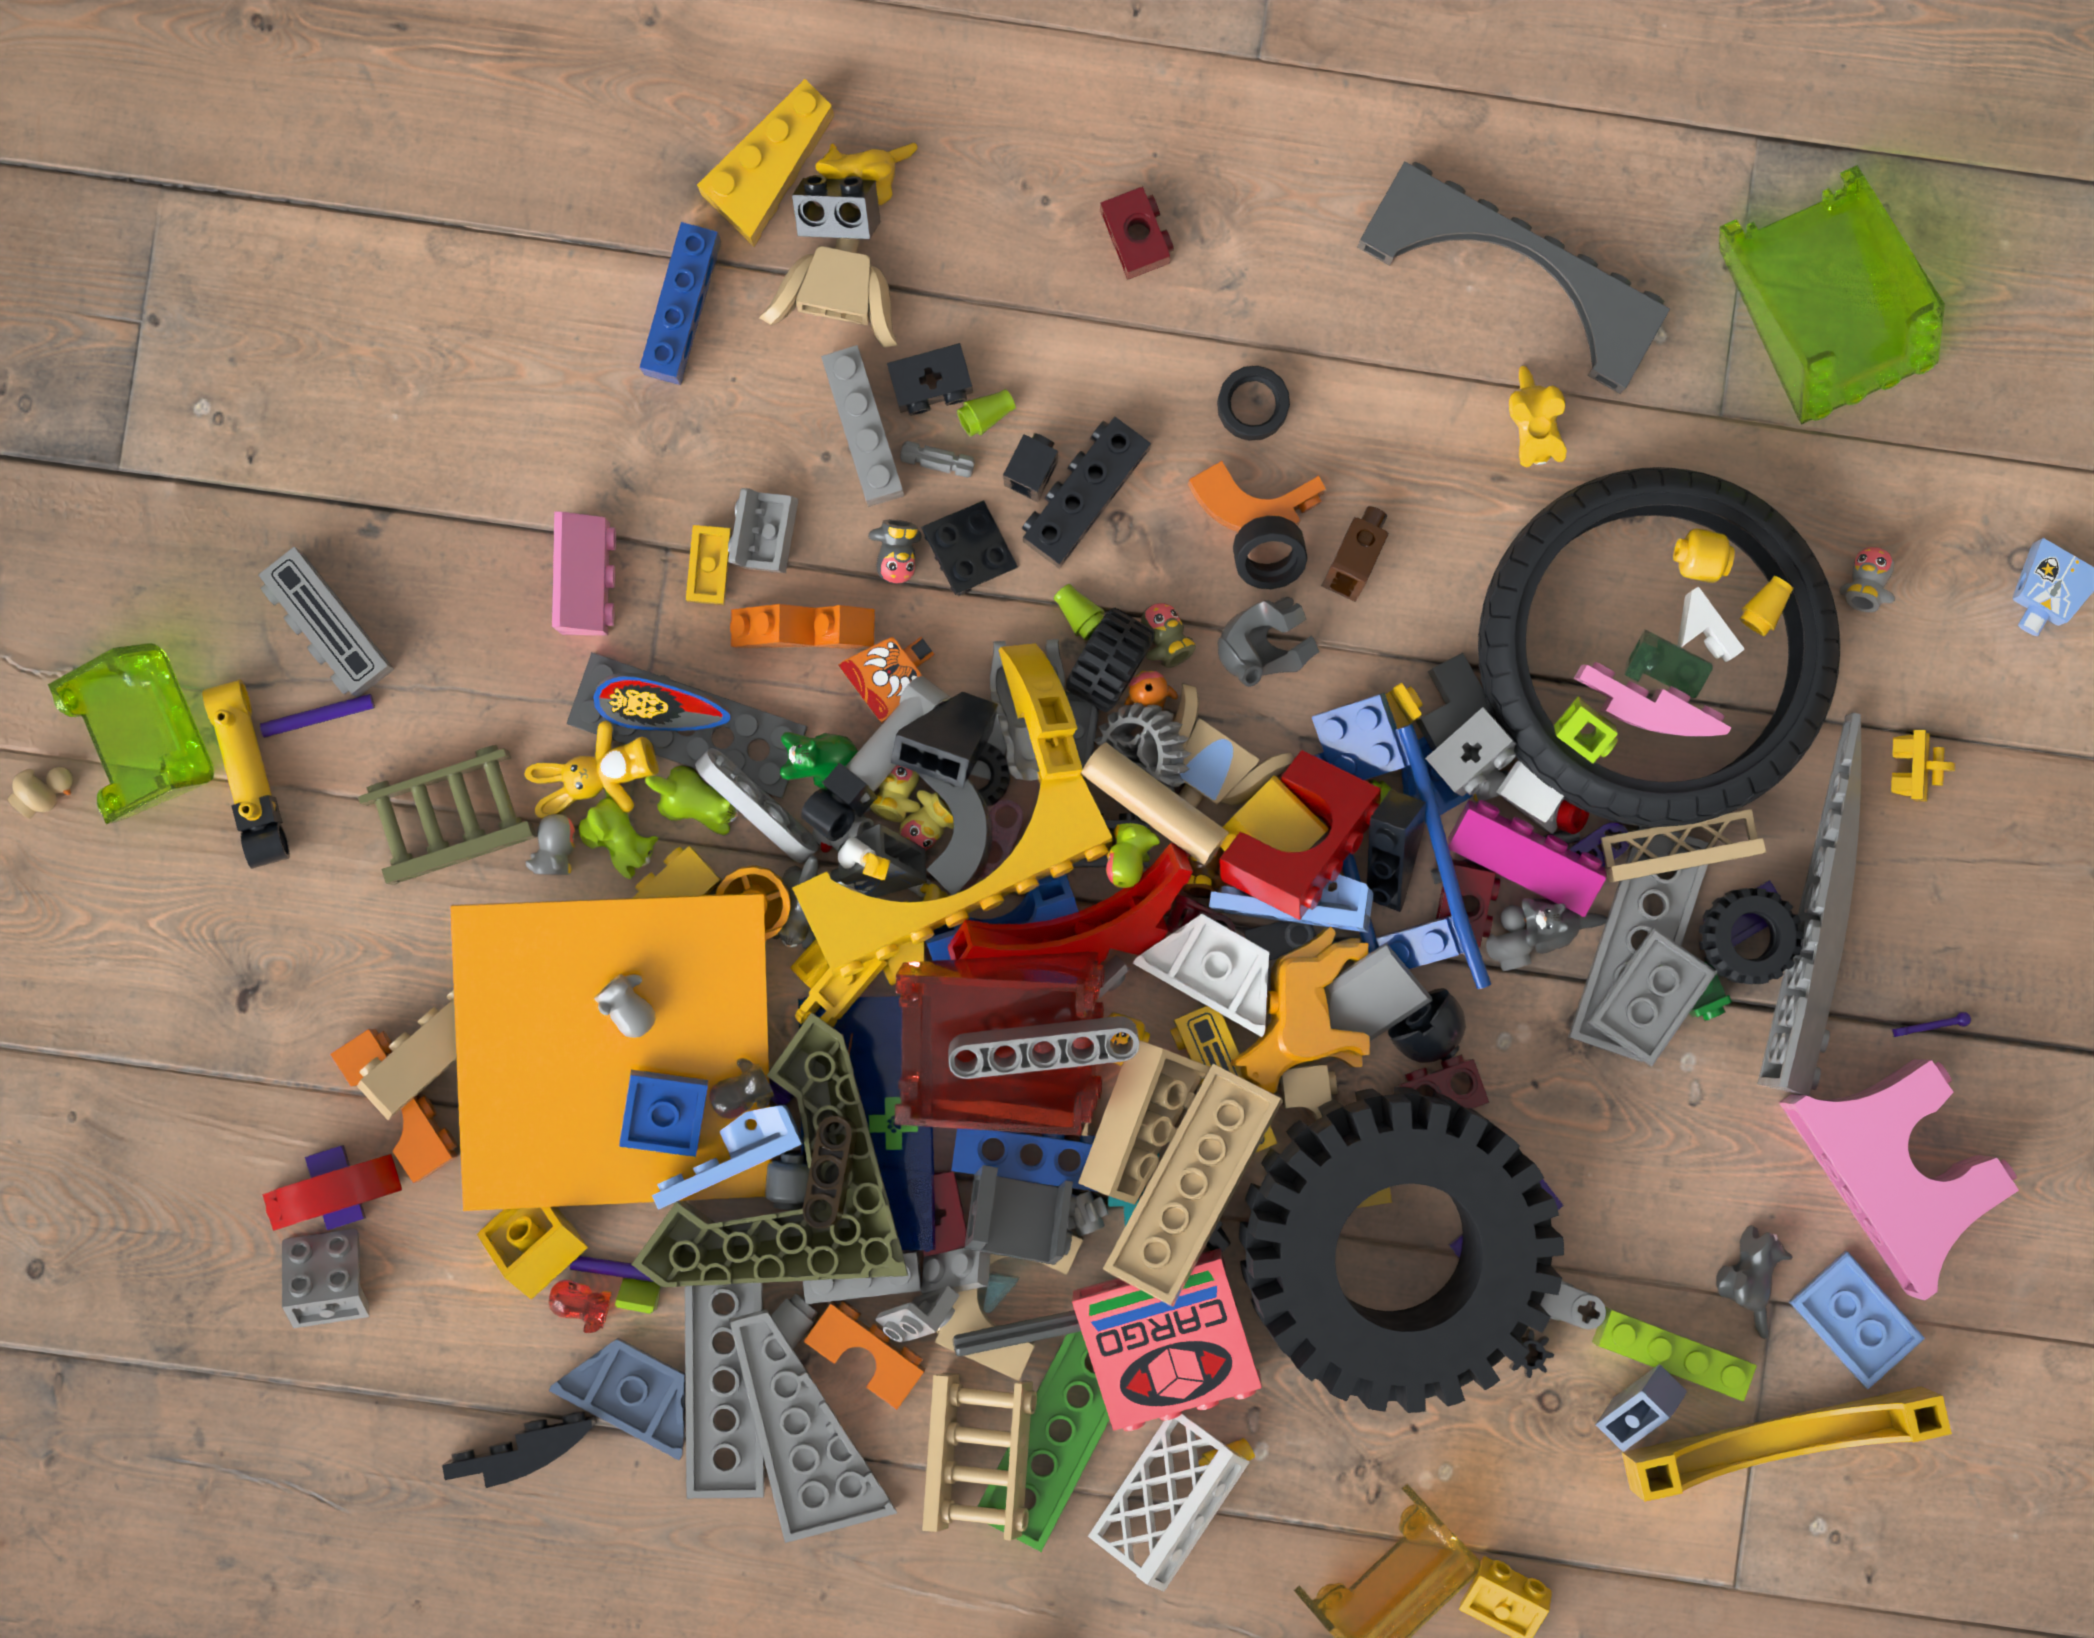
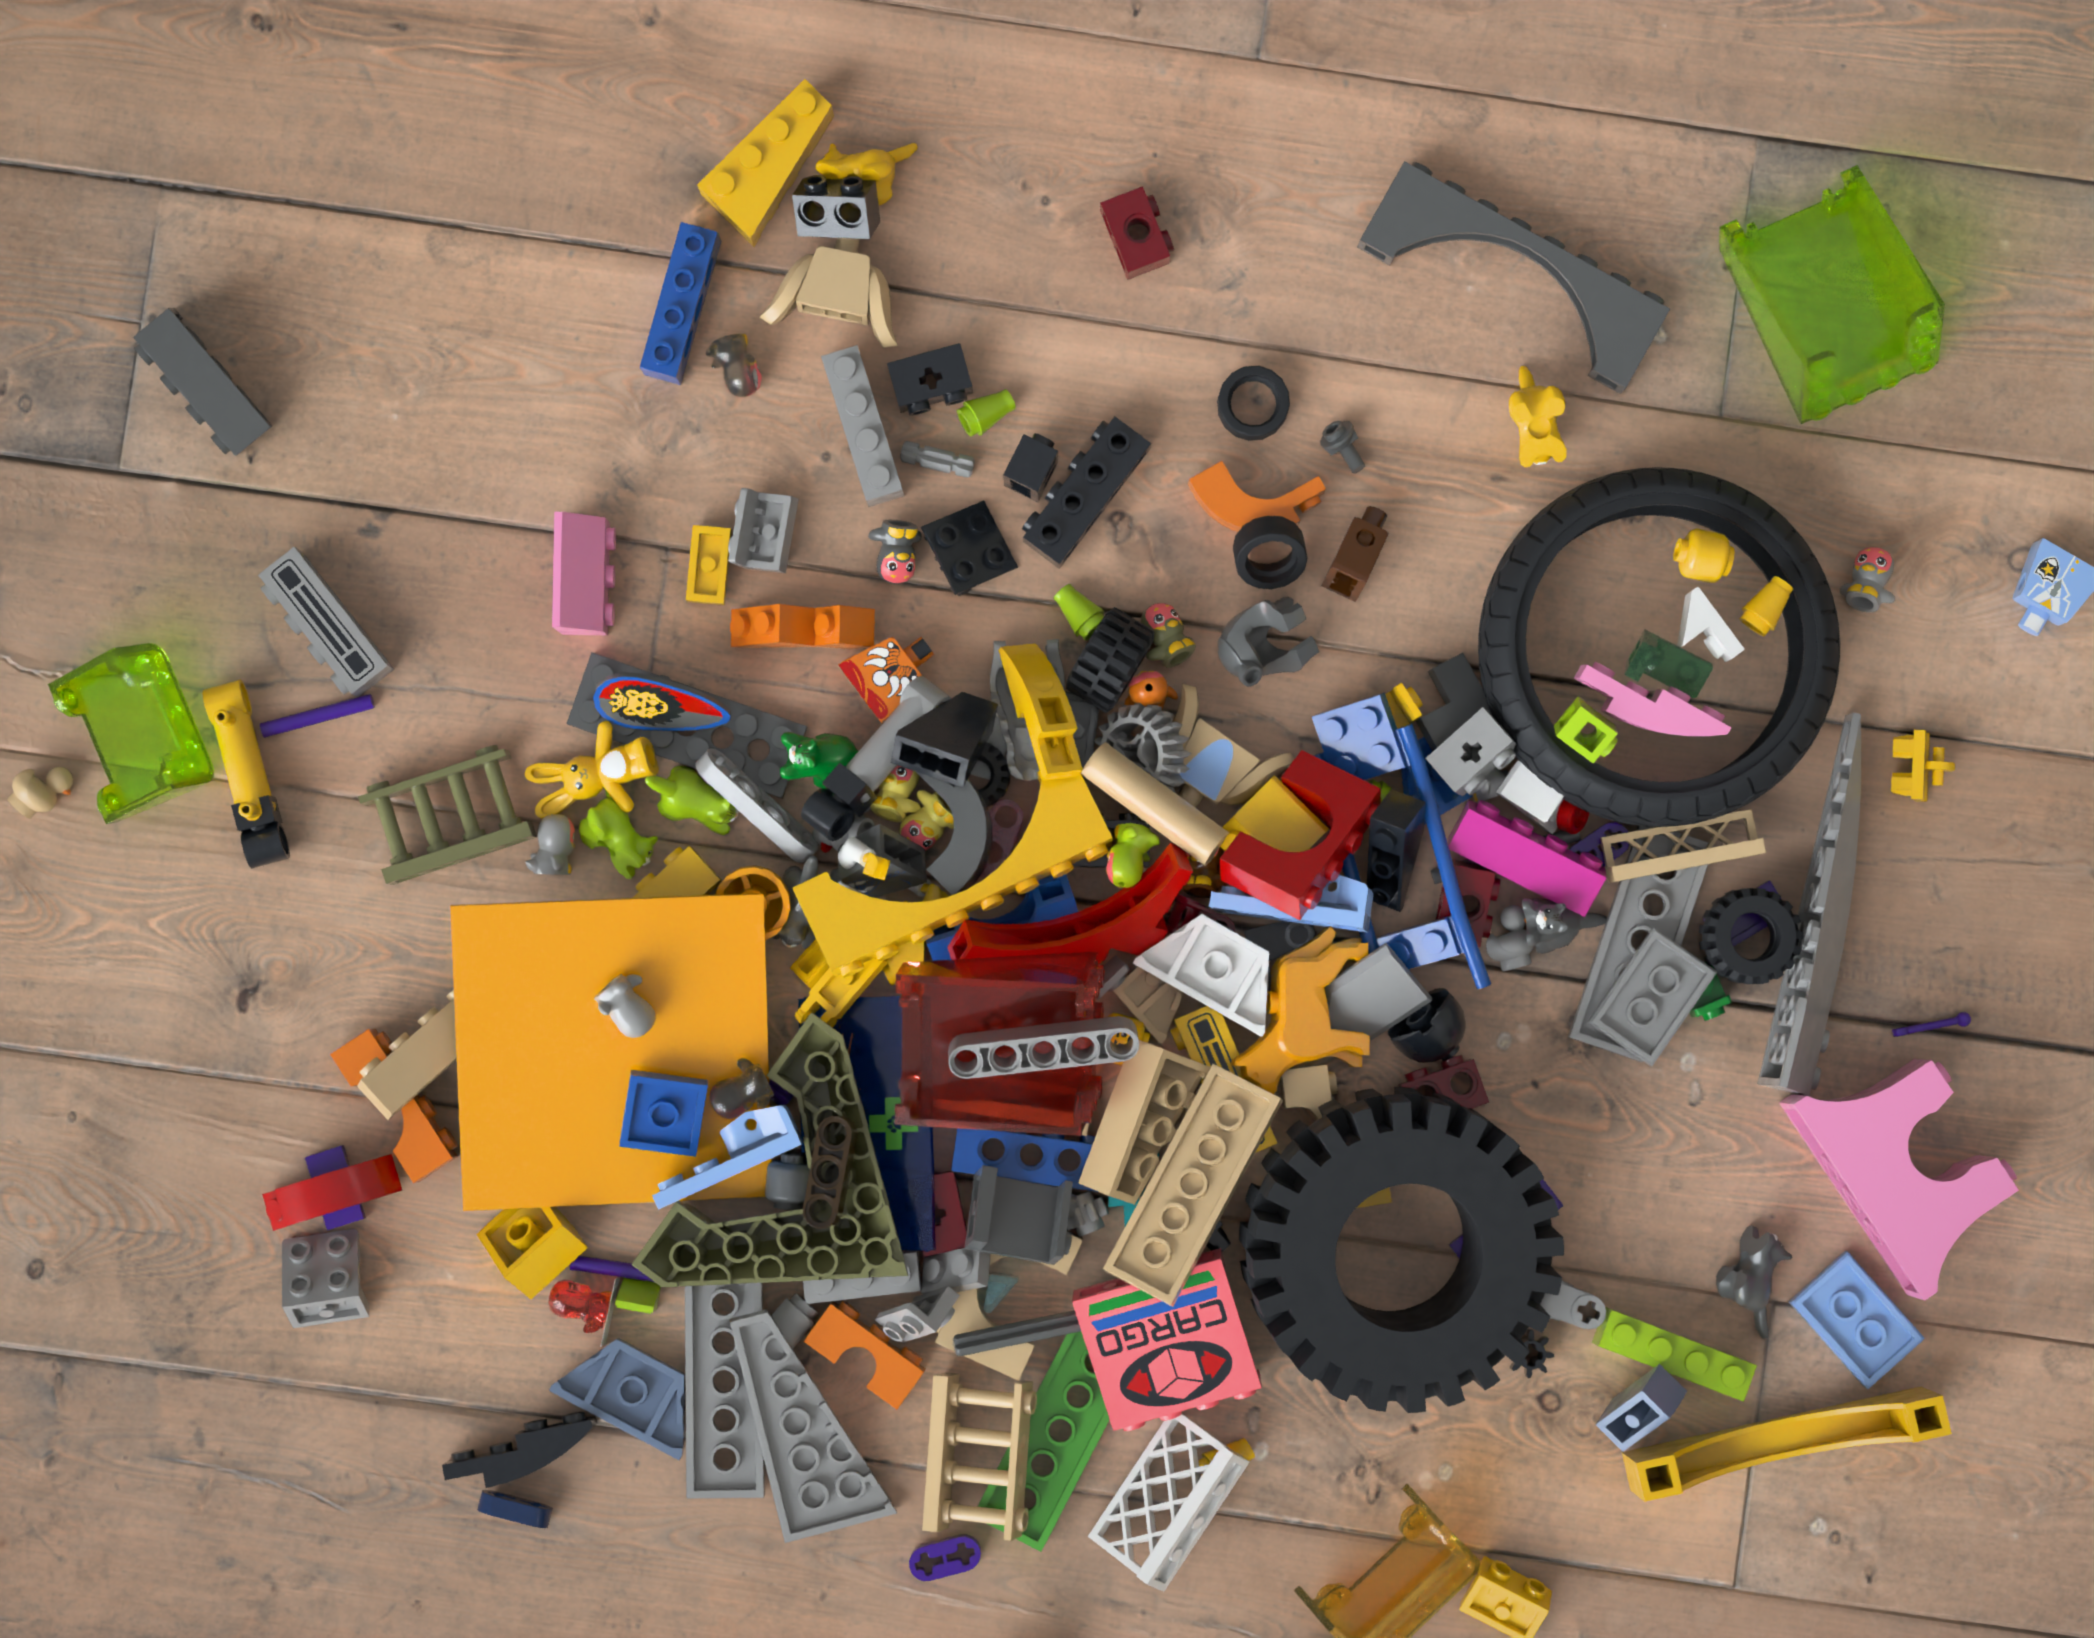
(201, 381): none -> dark grey wedge
(514, 1509): none -> dark blue beam
(610, 1311): none -> white sticker
(739, 368): none -> clear smoke animal
(947, 1566): none -> dark purple beam
(1150, 1001): none -> tan wing
(1339, 438): none -> dark grey plate

